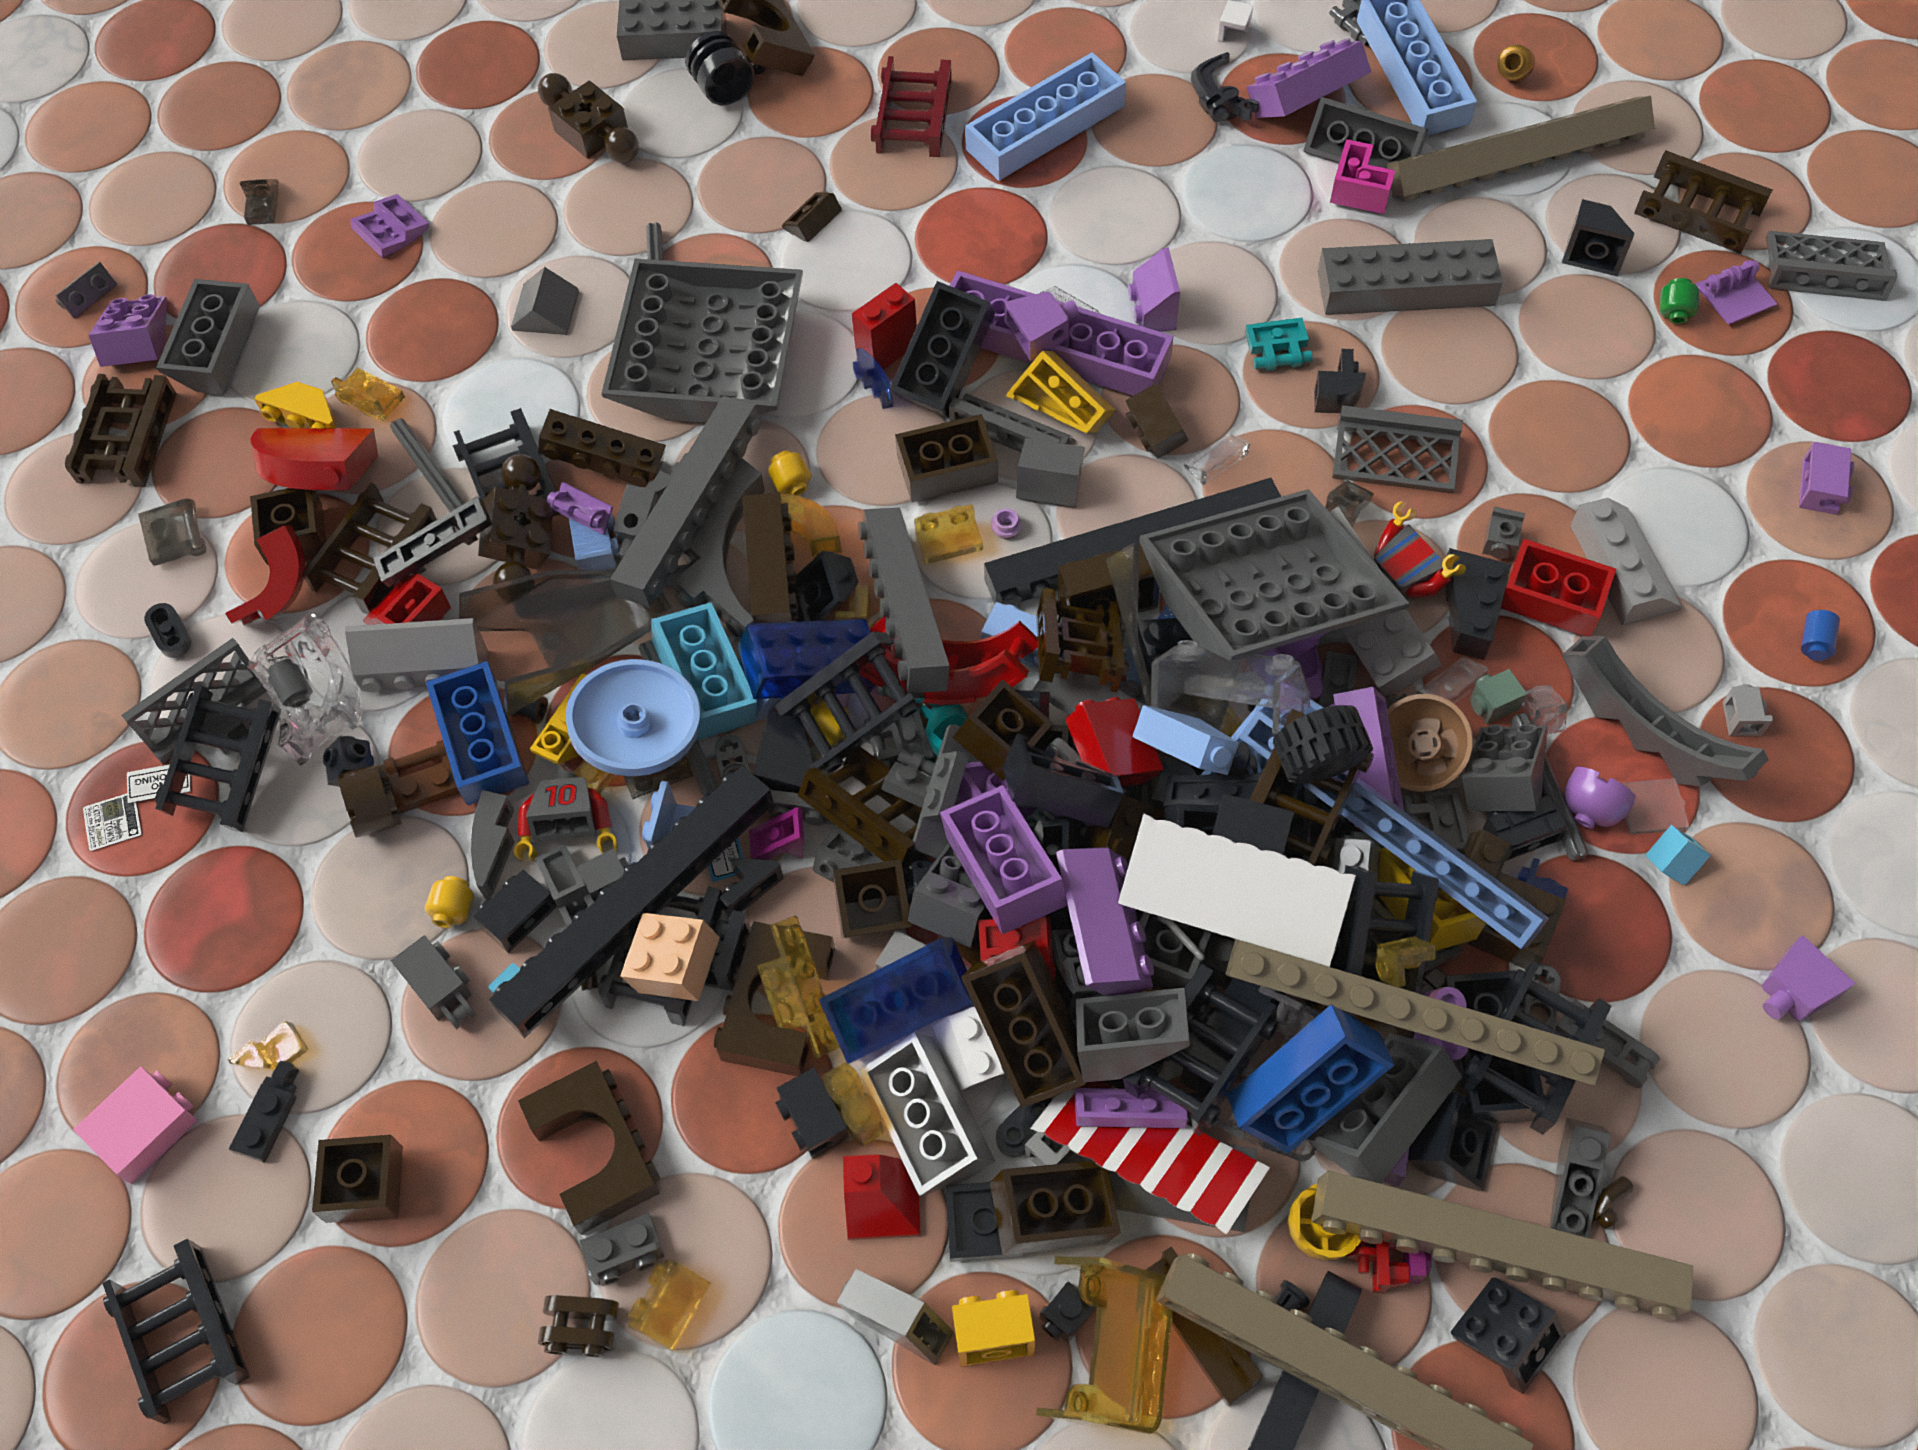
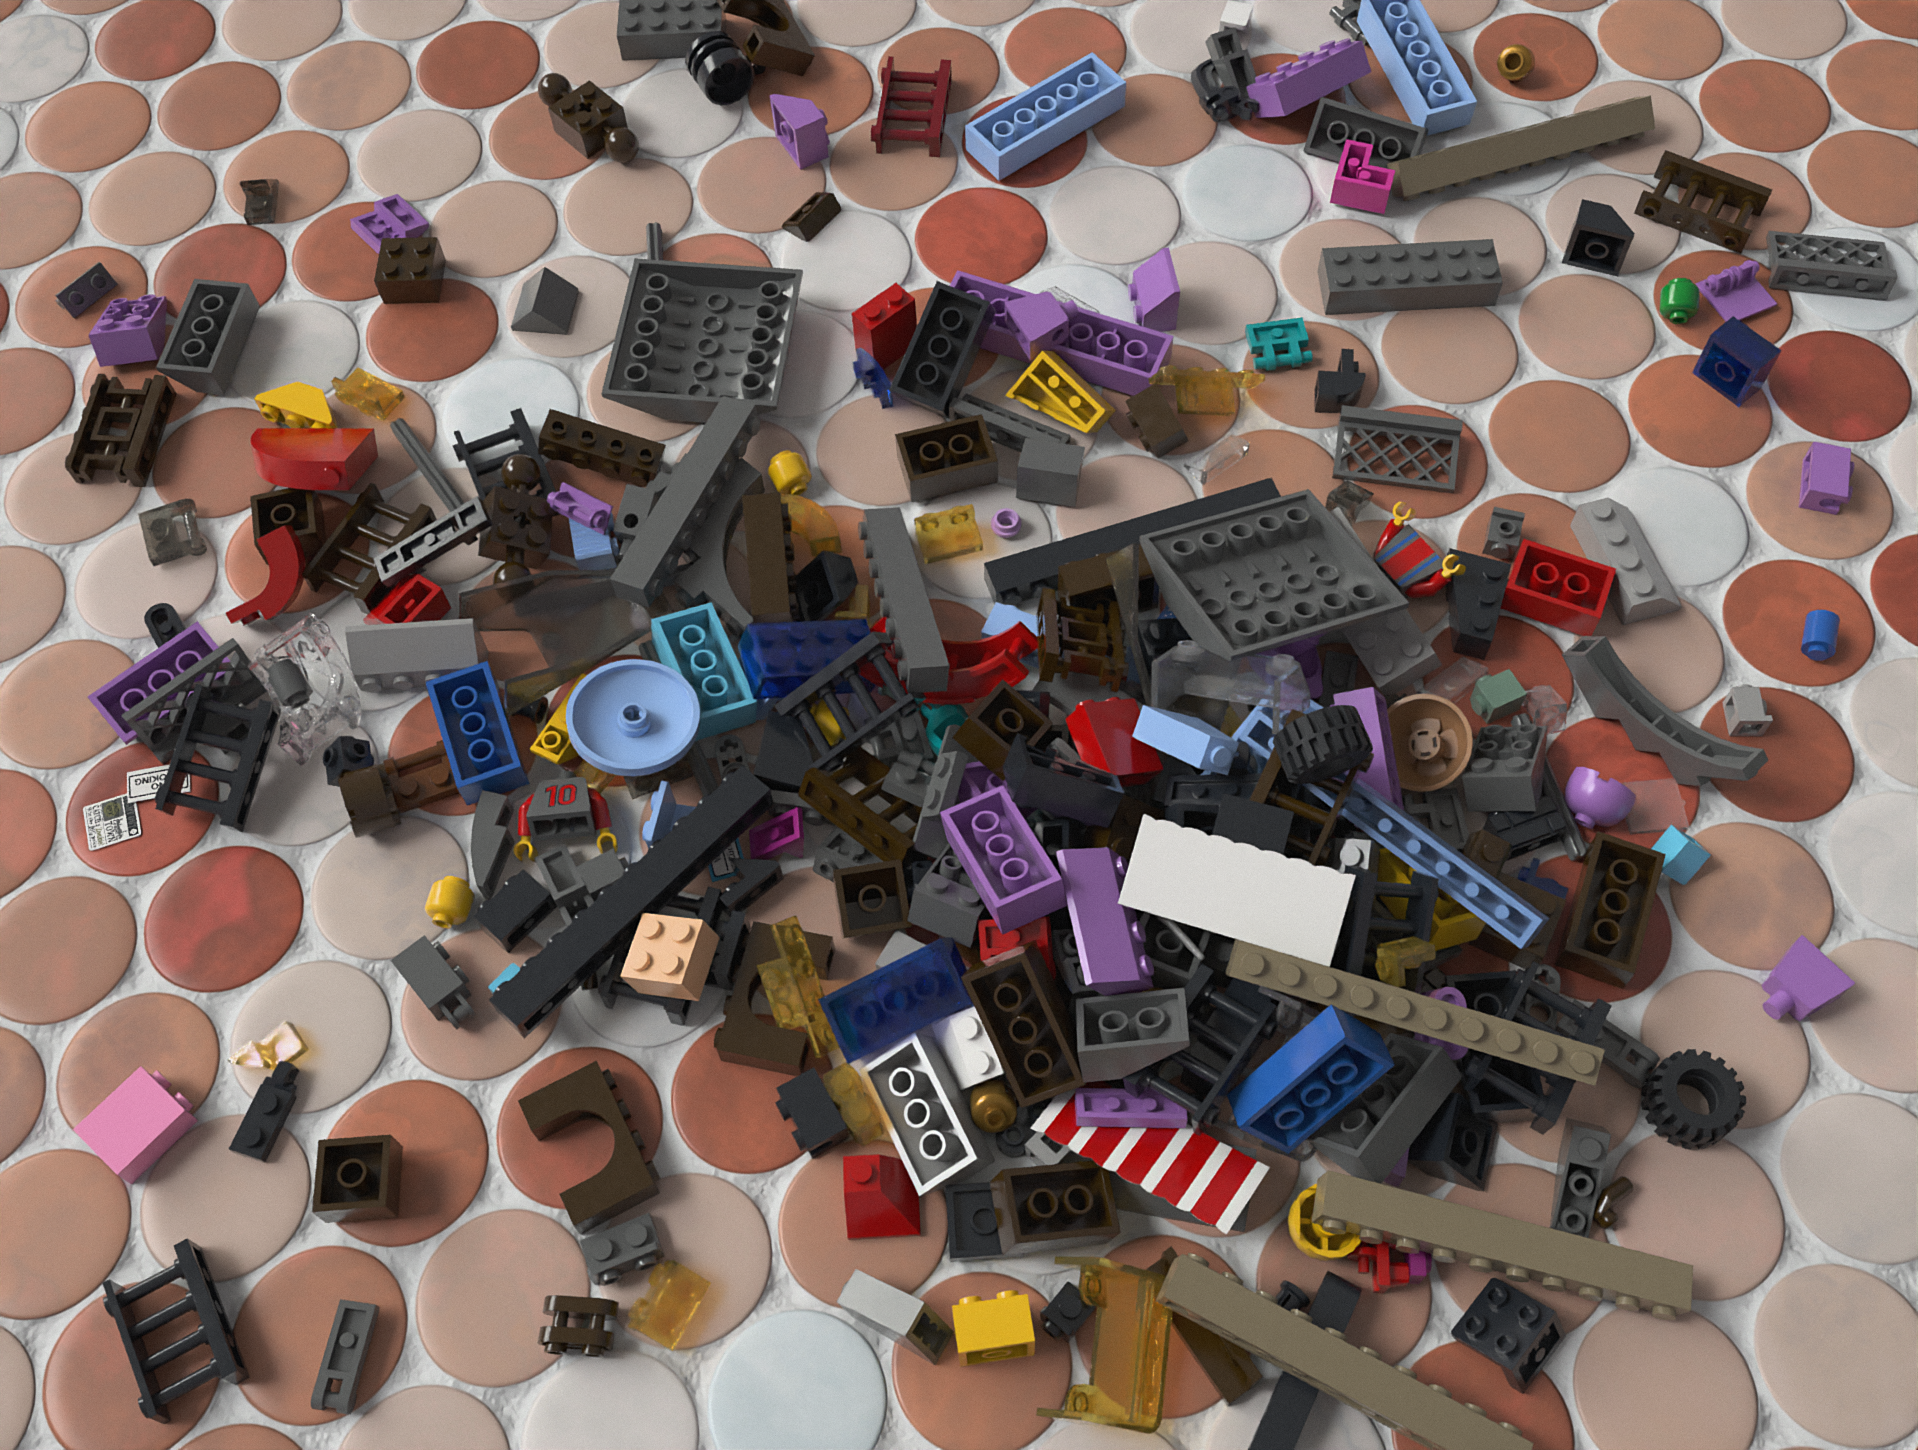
(150, 675): none -> medium lavender slope
(345, 1356): none -> dark grey plate
(410, 270): none -> dark brown brick
(800, 129): none -> medium lavender slope
(993, 1106): none -> pearl gold head
(1206, 391): none -> clear yellow bracket
(1231, 60): none -> dark grey slope
(1610, 910): none -> dark brown brick
(1711, 1080): none -> black tyre
(1736, 361): none -> clear blue brick

